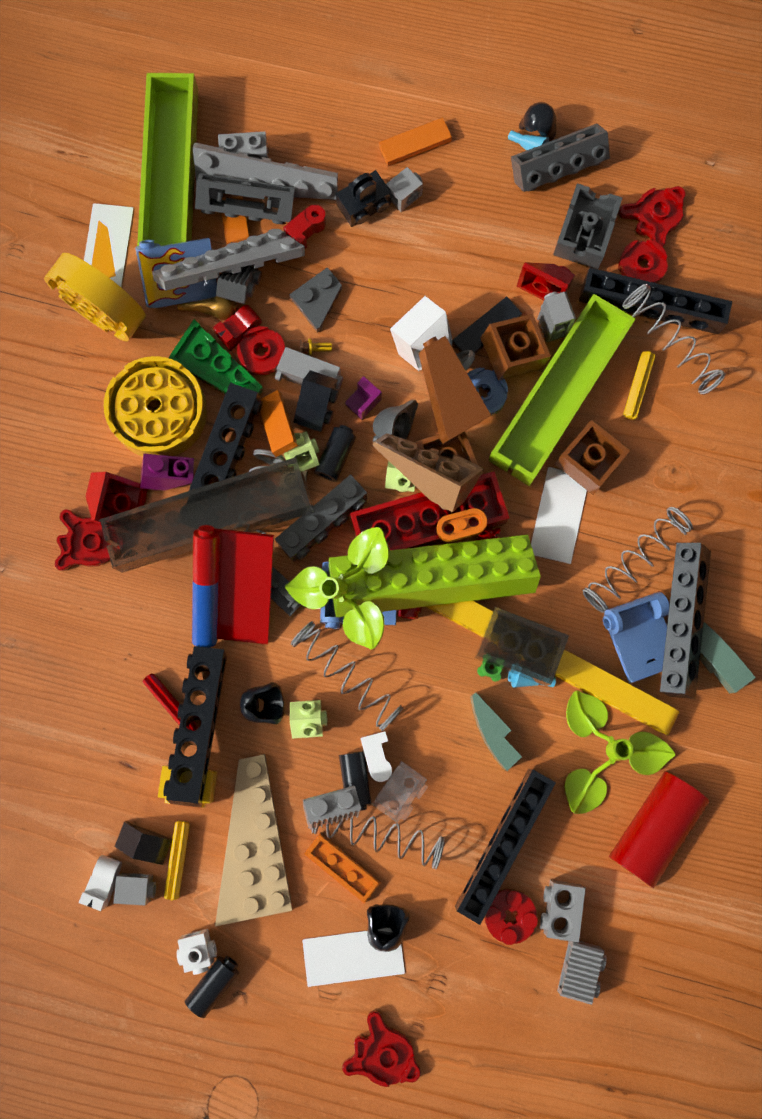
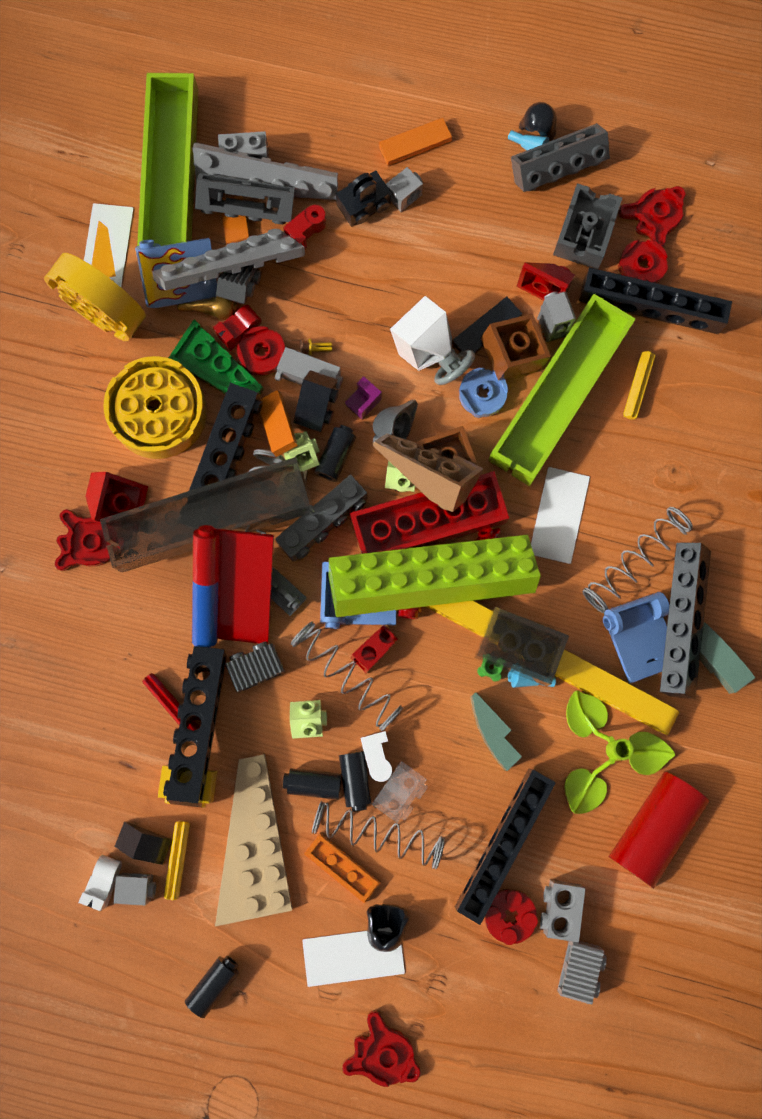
(165, 472): magenta slope -> none
(199, 942): white brick -> none
(255, 666): none -> dark grey brick
(273, 704): black hair -> none
(312, 783): none -> black brick
(314, 588): lime plant -> none
(317, 297): dark grey wing -> none
(331, 807): light grey brick -> none
(374, 648): none -> red leg
(450, 390): dark orange slope -> none
(461, 525): orange plate -> none
(592, 457): dark orange brick -> none
(628, 303): light grey piece -> none

